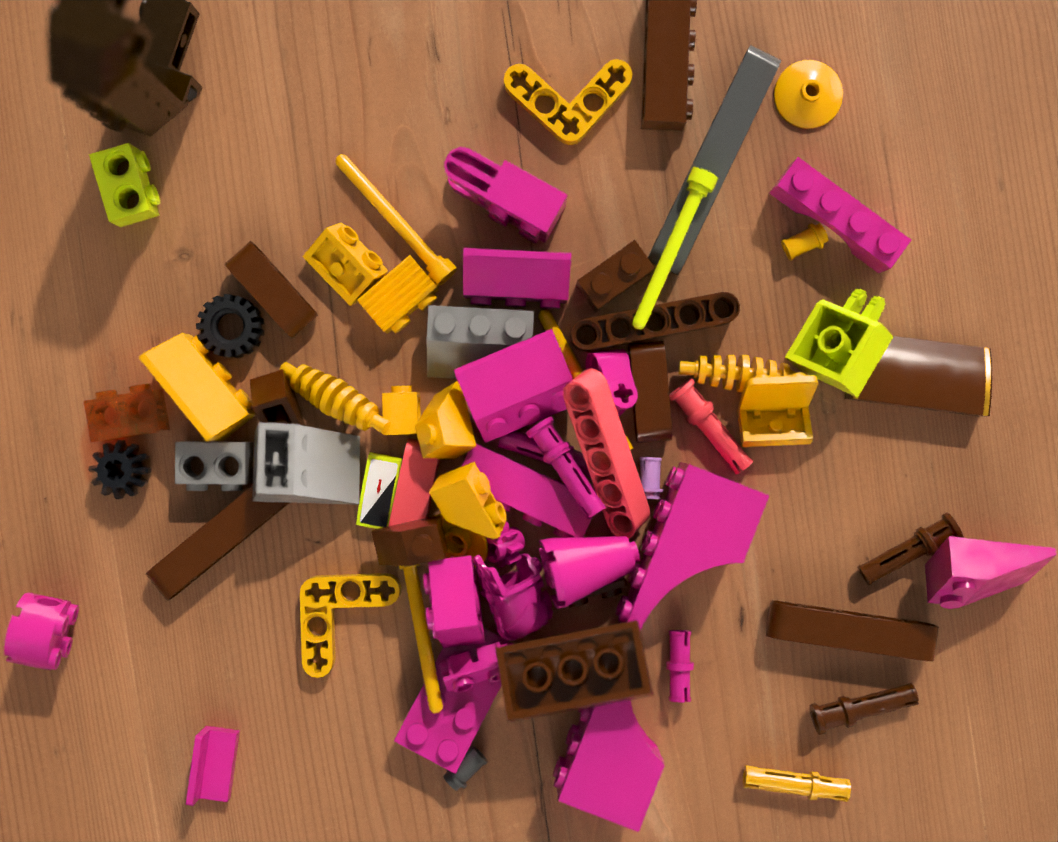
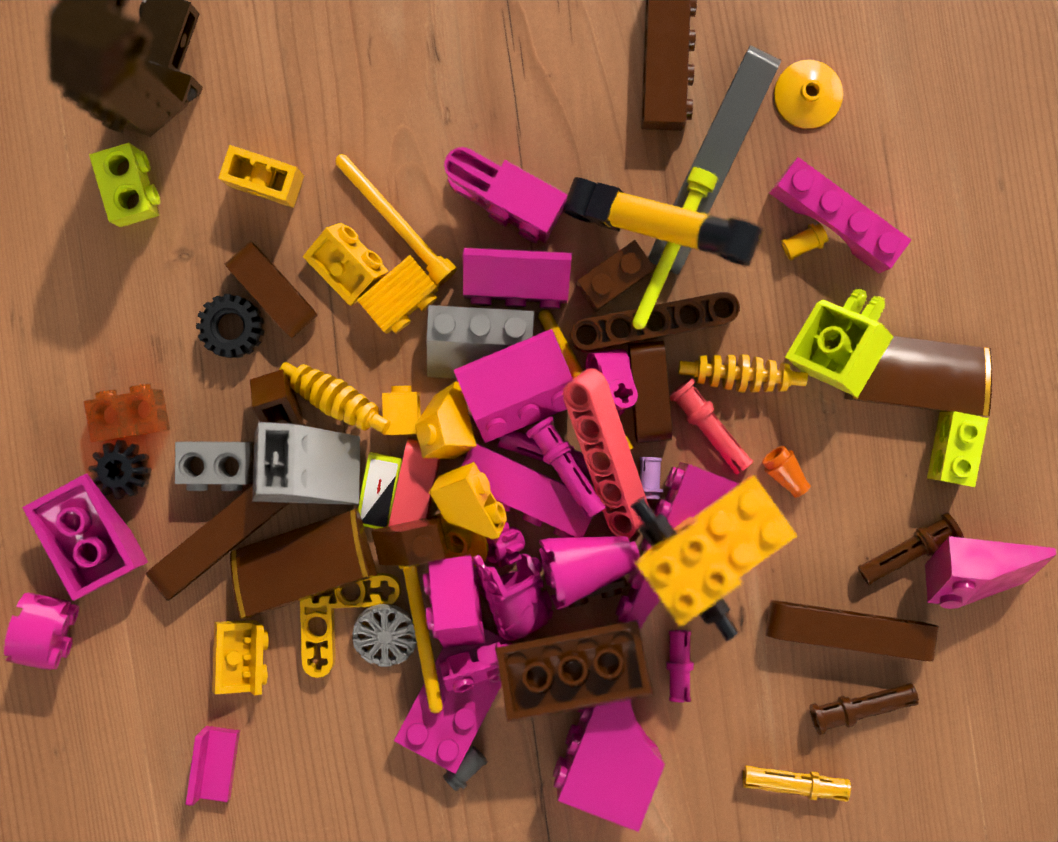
(84, 536): none -> dark pink slope
(199, 386): yellow slope -> none
(239, 657): none -> yellow bracket
(261, 176): none -> yellow brick
(301, 564): none -> reddish brown slope
(384, 635): none -> light grey wheel
(575, 110): yellow beam -> none
(613, 209): none -> piece
(709, 552): none -> yellow piece
(776, 410): yellow bracket -> none
(785, 469): none -> orange cone
(957, 448): none -> neon yellow brick

